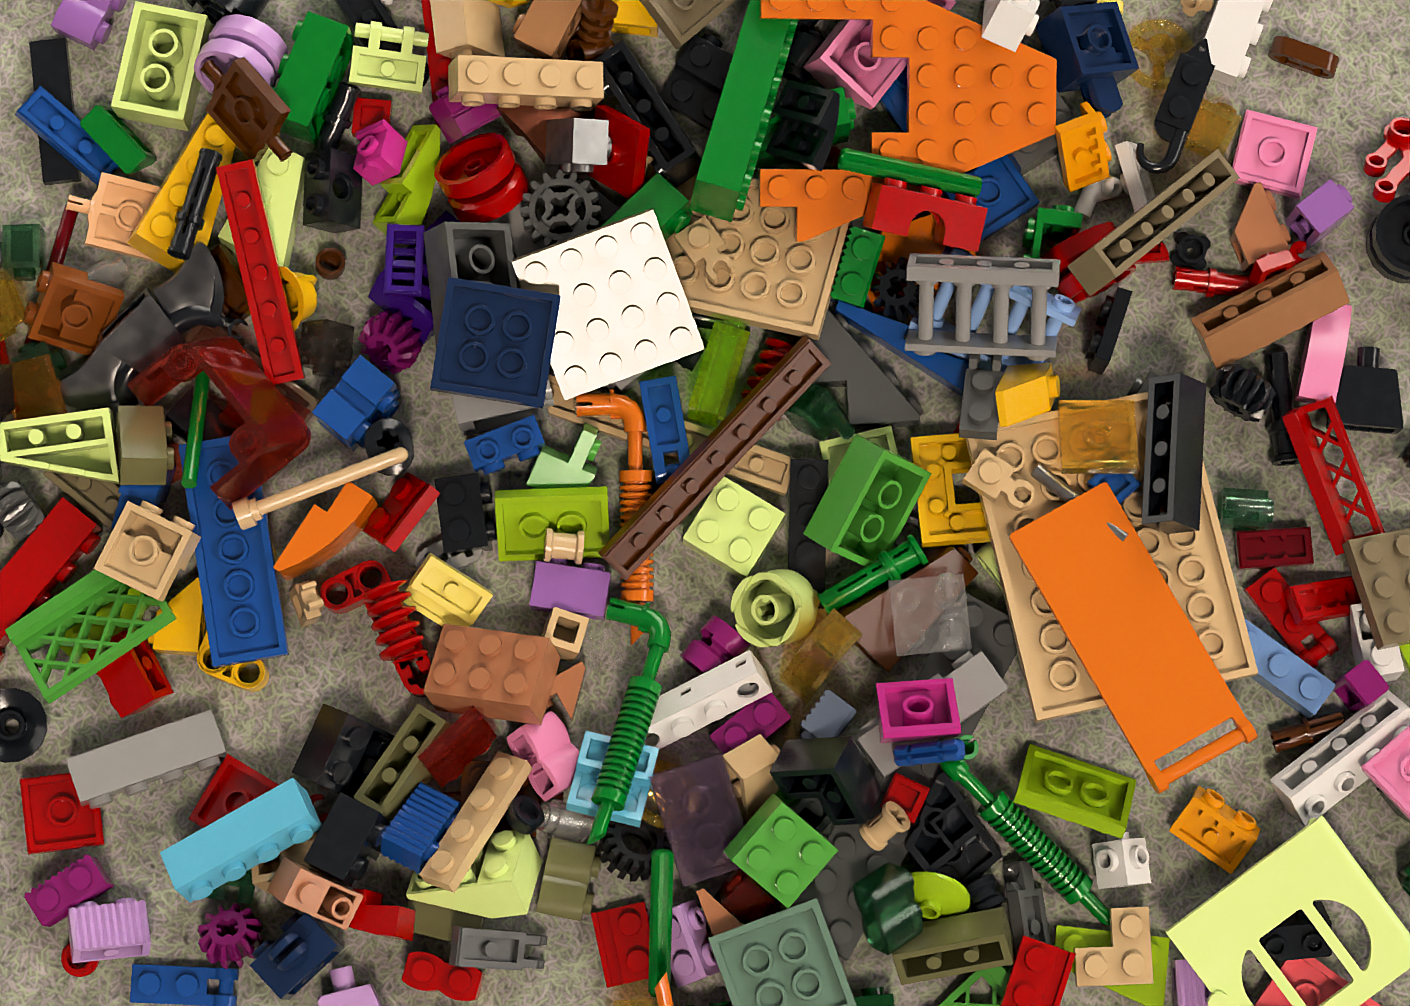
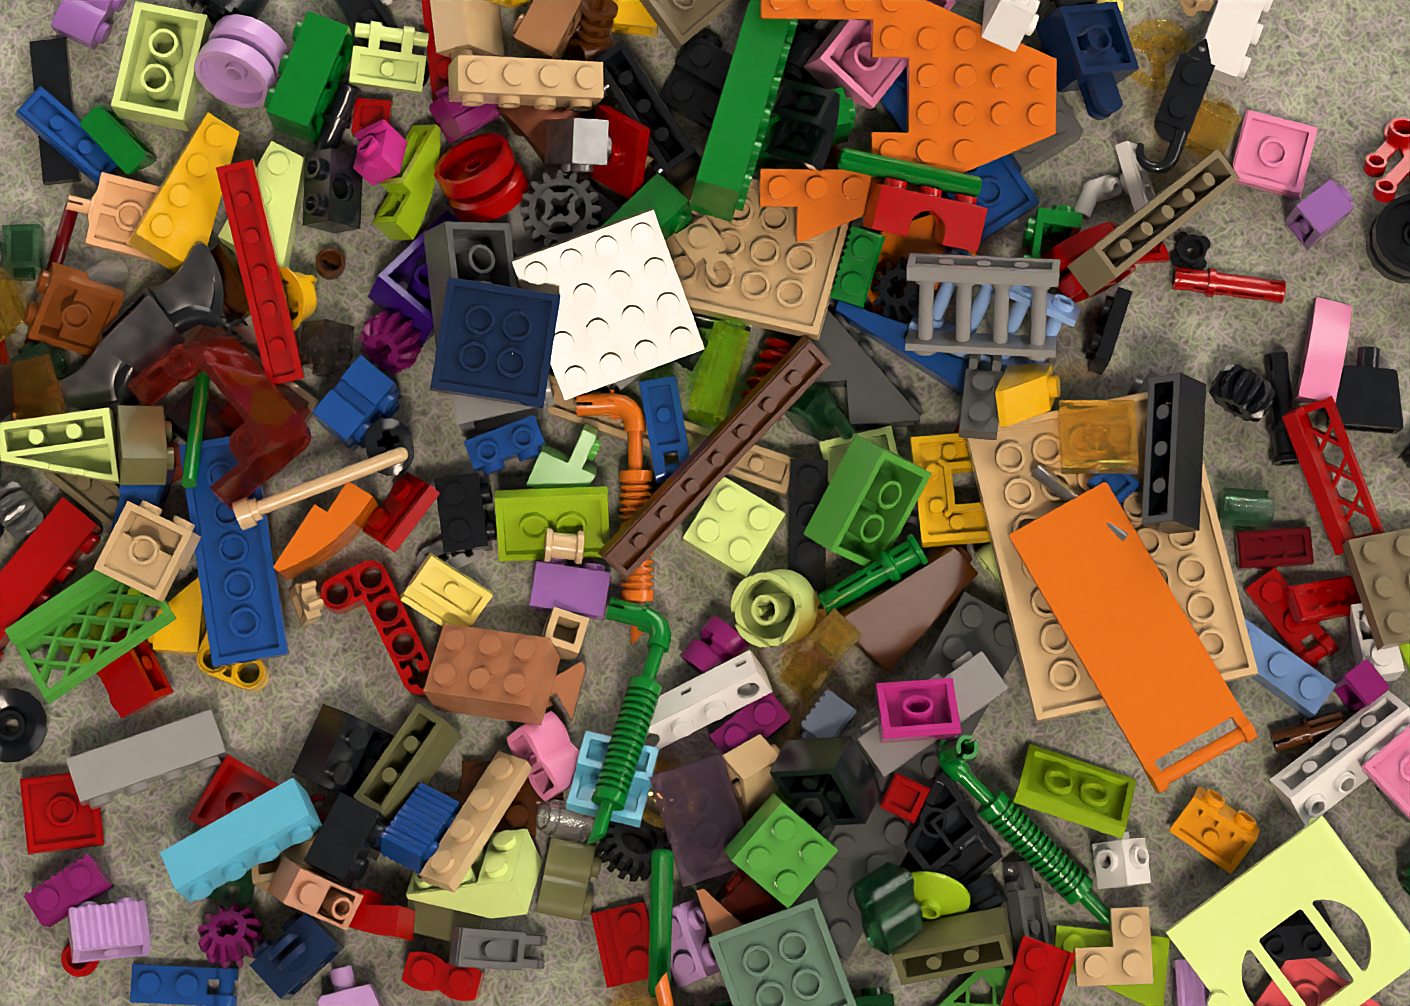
(190, 219): black pin -> none
(247, 109): reddish brown plate -> none
(393, 622): red piece -> none
(404, 235): dark purple slope -> none
(457, 747): clear red plate -> none
(524, 814): black tile -> none
(884, 826): tan bush -> none
(929, 752): blue axle -> none
(930, 614): clear hinge -> none
(992, 477): tan plate -> none
(1083, 149): light orange bracket -> none
(1258, 228): nougat slope -> none
(1270, 310): medium nougat brick -> none
(1273, 263): red plate -> none
(1303, 57): reddish brown beam -> none

